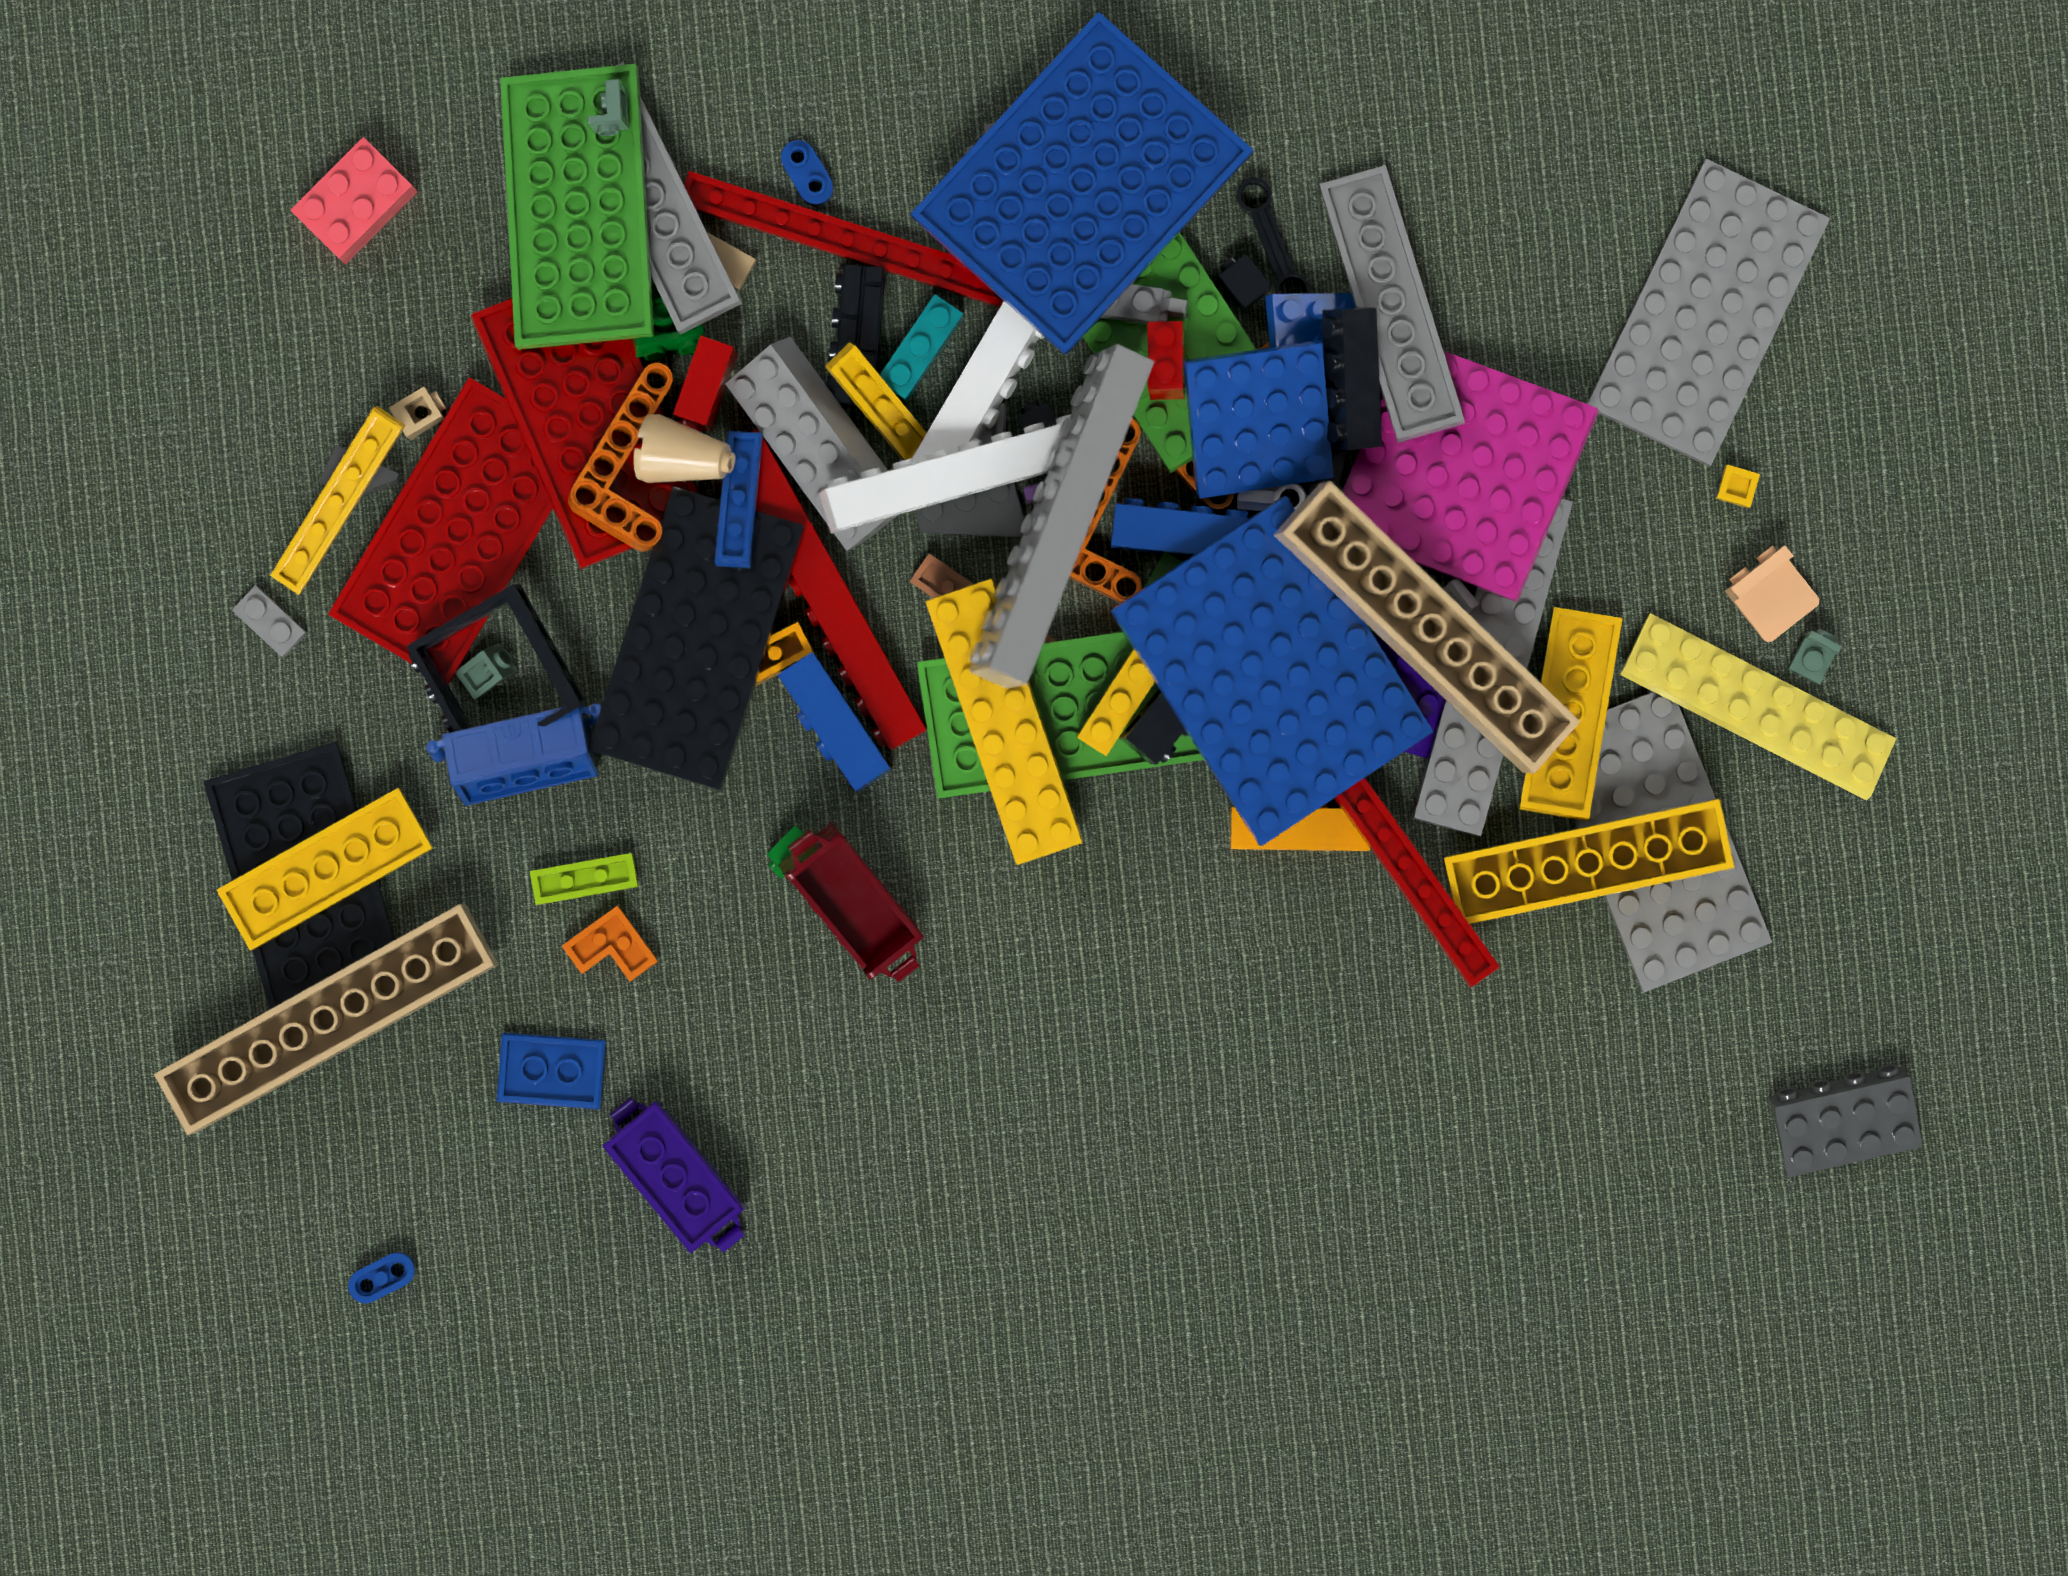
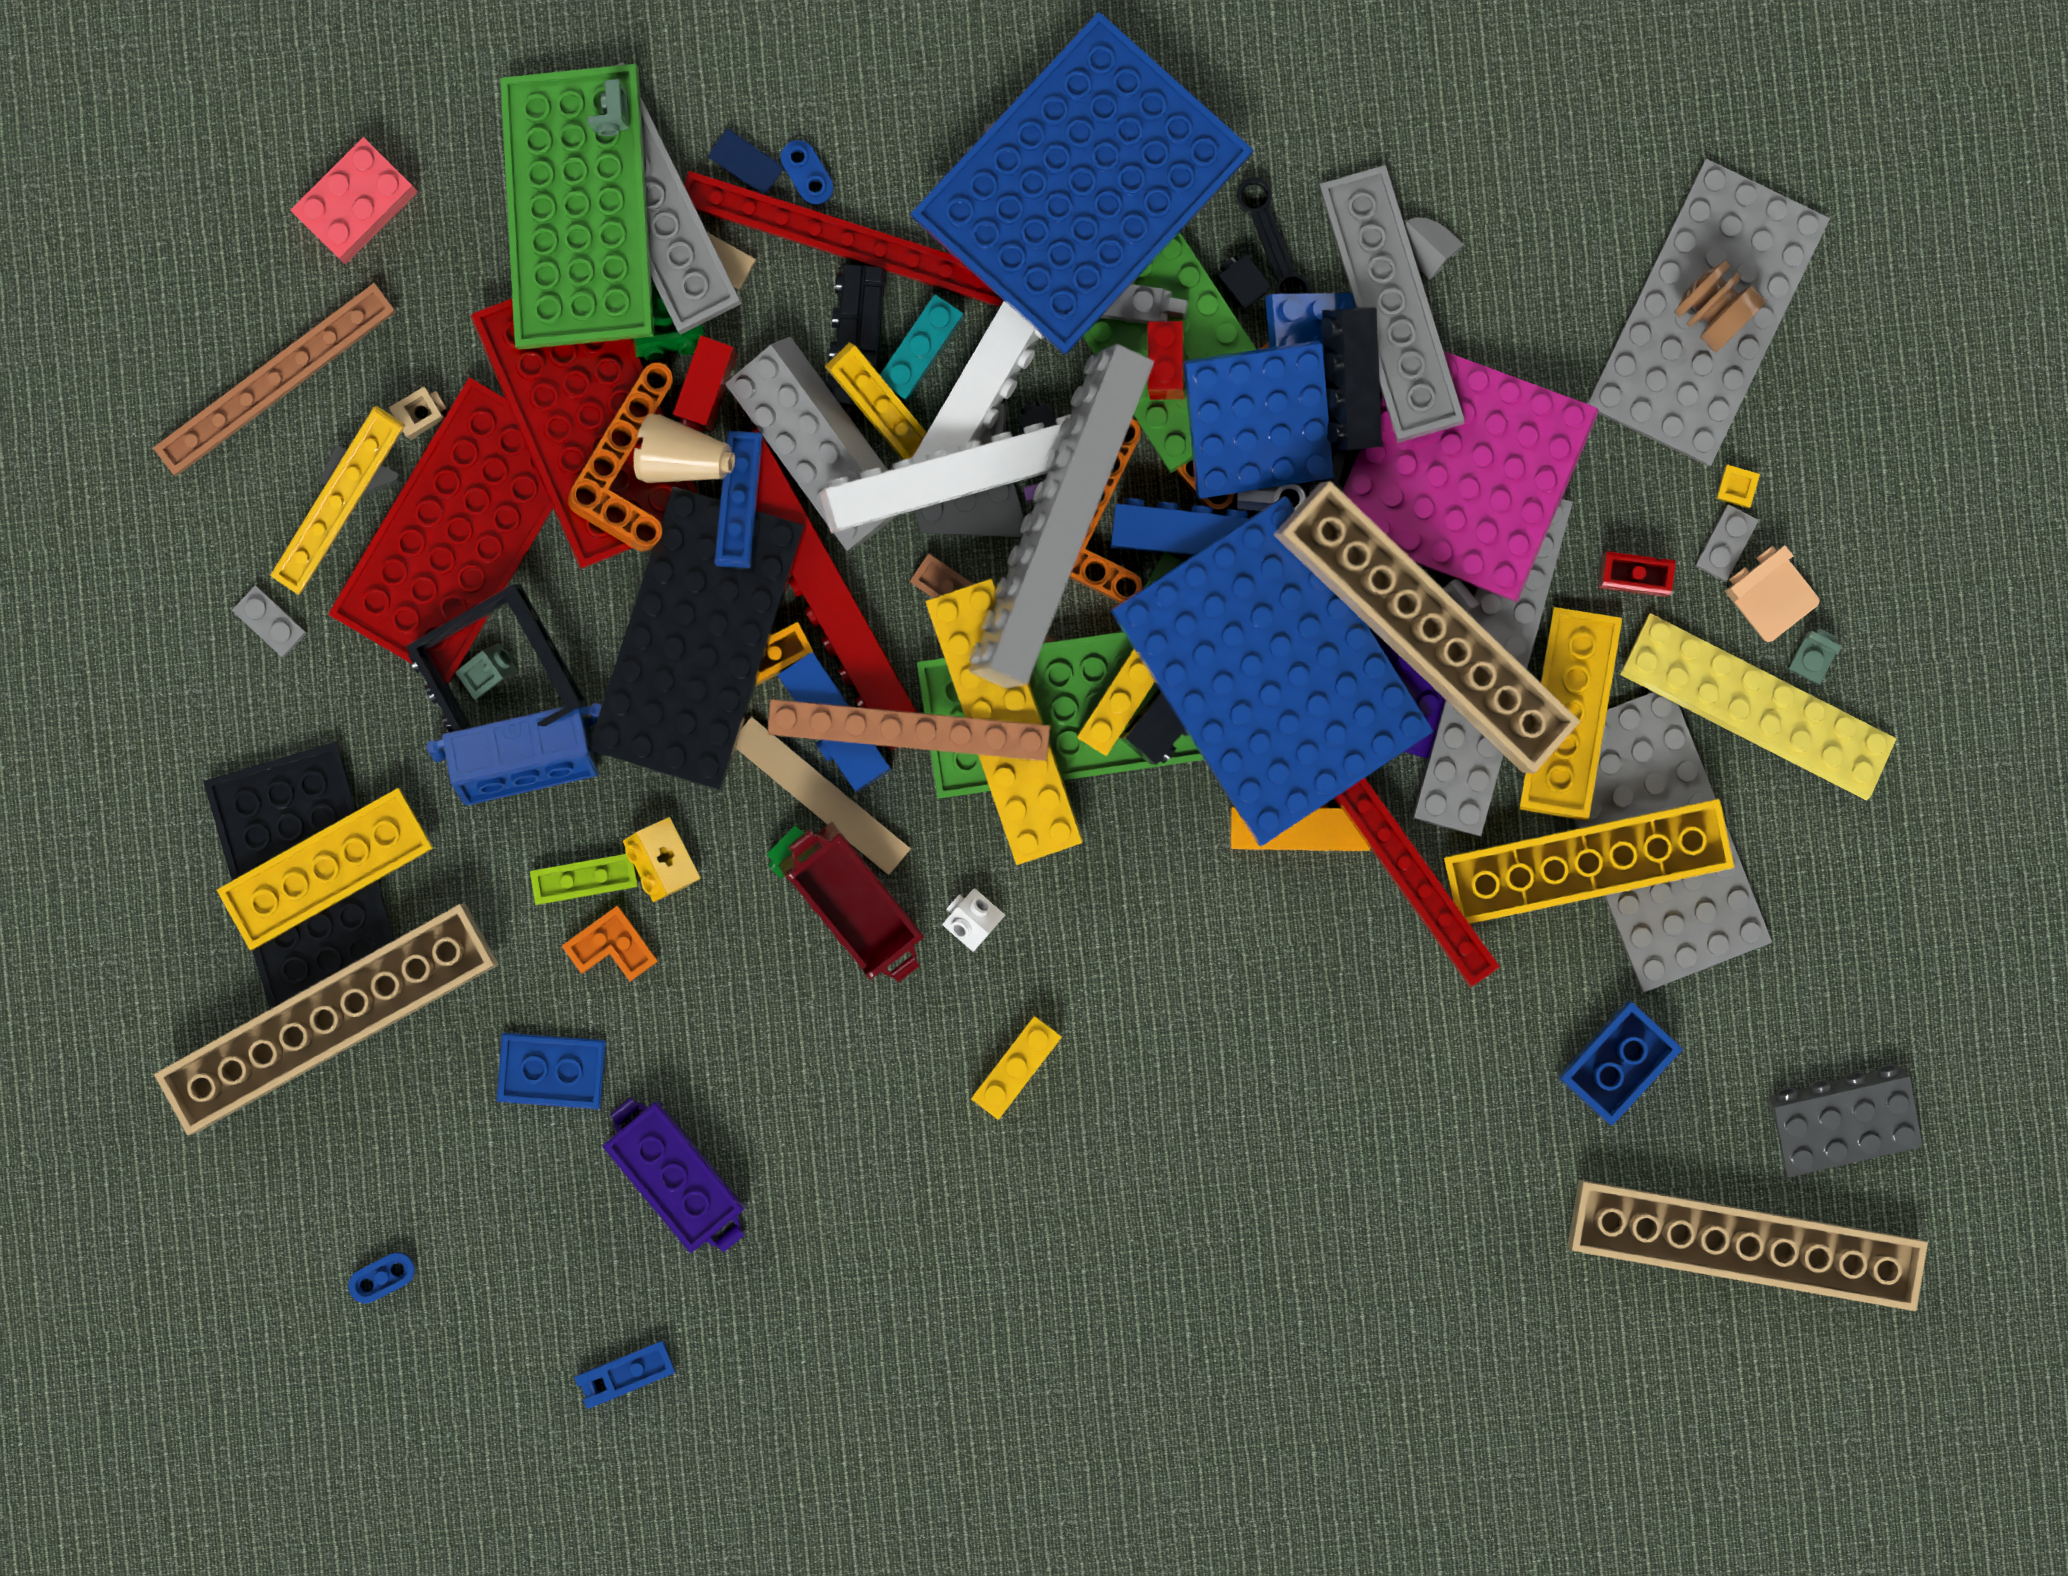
(274, 379): none -> nougat plate
(626, 1373): none -> blue plate
(675, 866): none -> yellow brick
(745, 162): none -> dark blue tile
(821, 796): none -> tan tile
(908, 729): none -> nougat plate
(972, 918): none -> white brick
(1016, 1067): none -> yellow brick
(1431, 244): none -> light grey brick
(1619, 1063): none -> blue brick
(1636, 574): none -> red brick
(1720, 305): none -> medium nougat wheel
(1726, 543): none -> light grey plate
(1747, 1245): none -> tan brick

